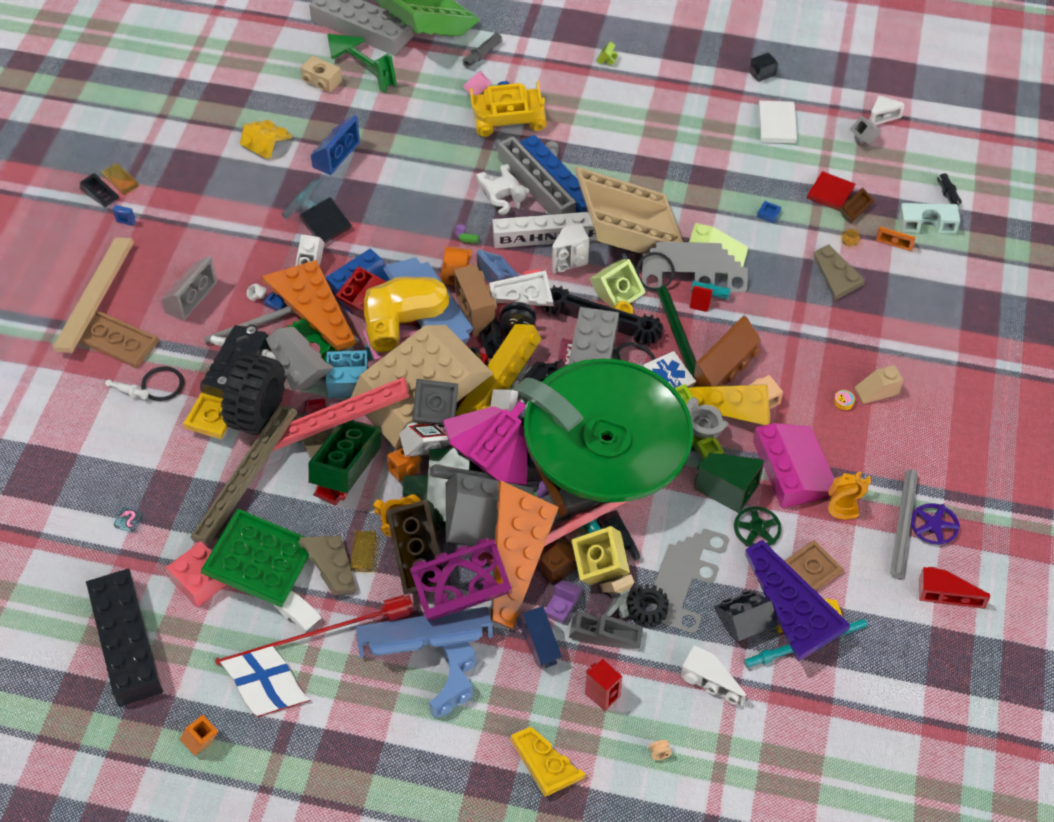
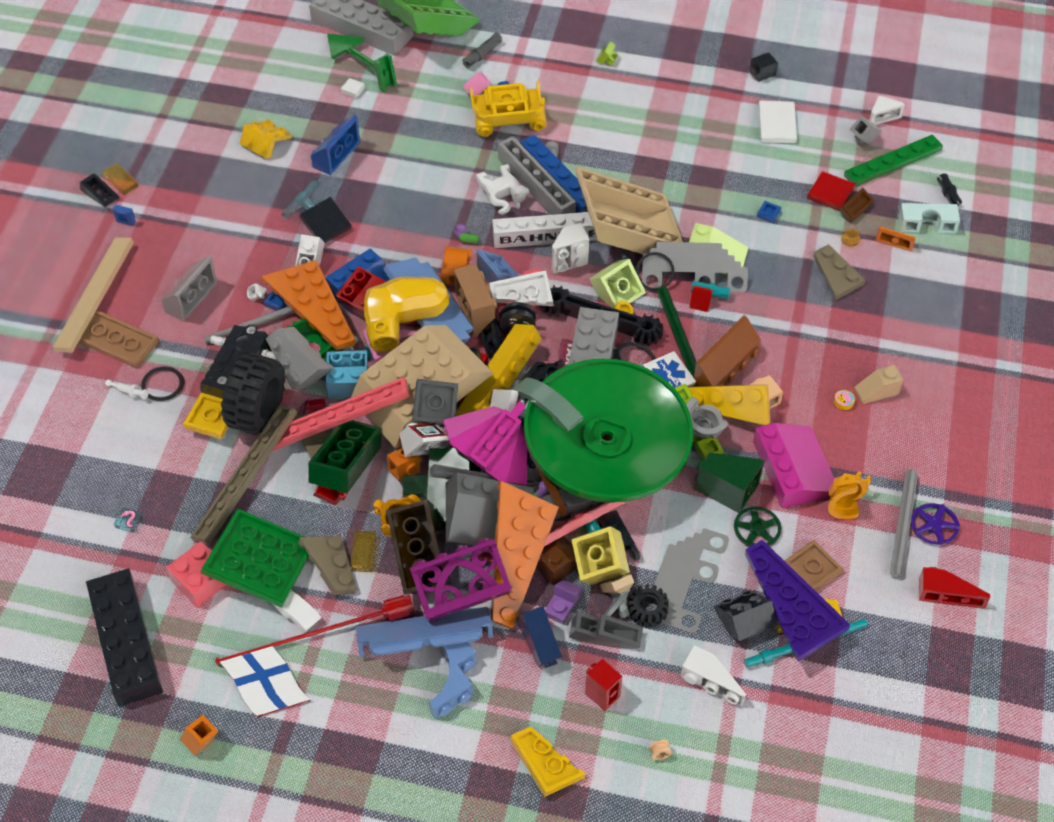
(321, 74): tan brick -> none
(352, 88): none -> white tile
(893, 160): none -> green plate

